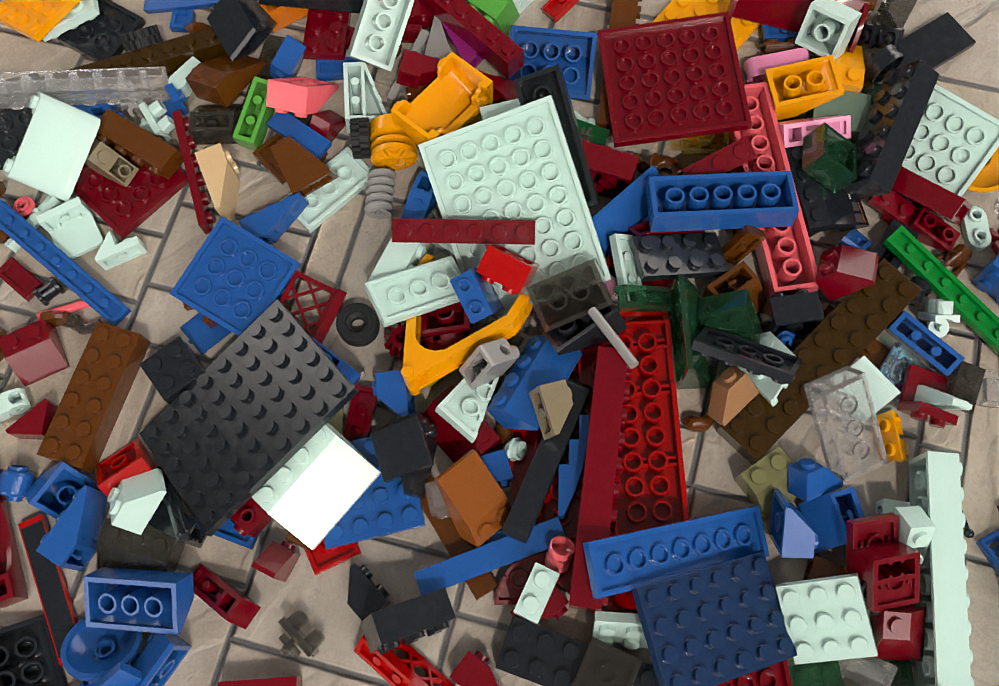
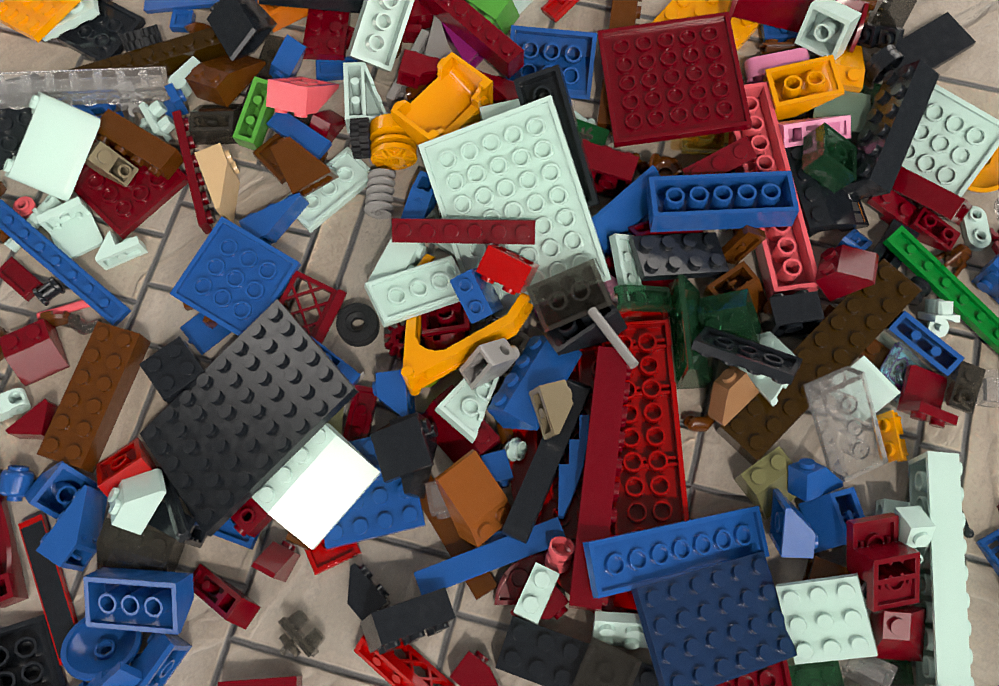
(787, 338): blue arm -> none
(940, 399): light aqua slope -> none

